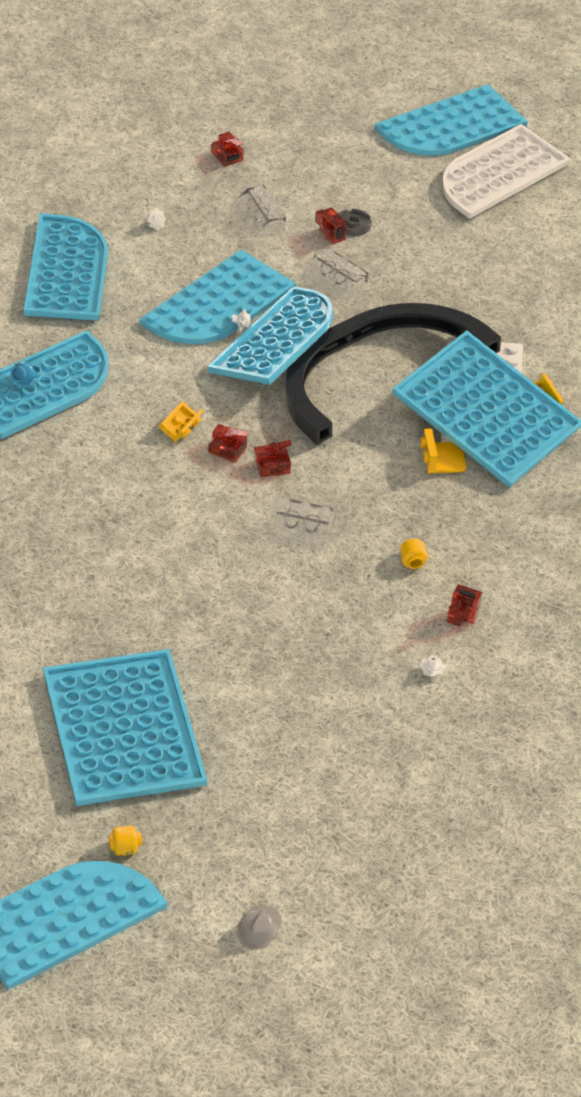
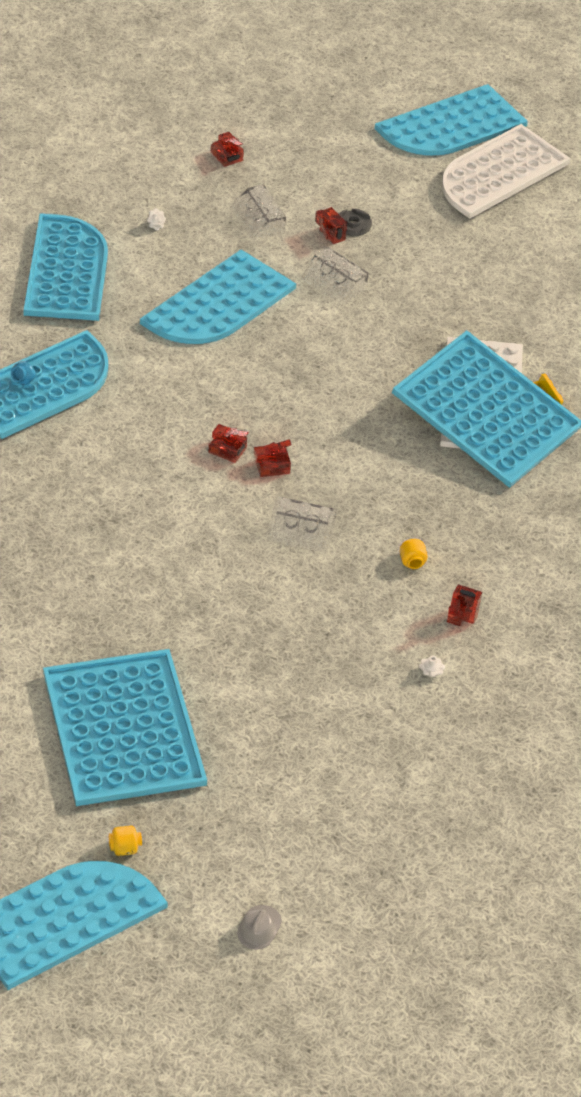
(179, 421): yellow bracket -> none
(242, 320): white plant -> none
(276, 337): medium azure plate -> none
(394, 316): black arch -> none
(441, 456): yellow bracket -> none

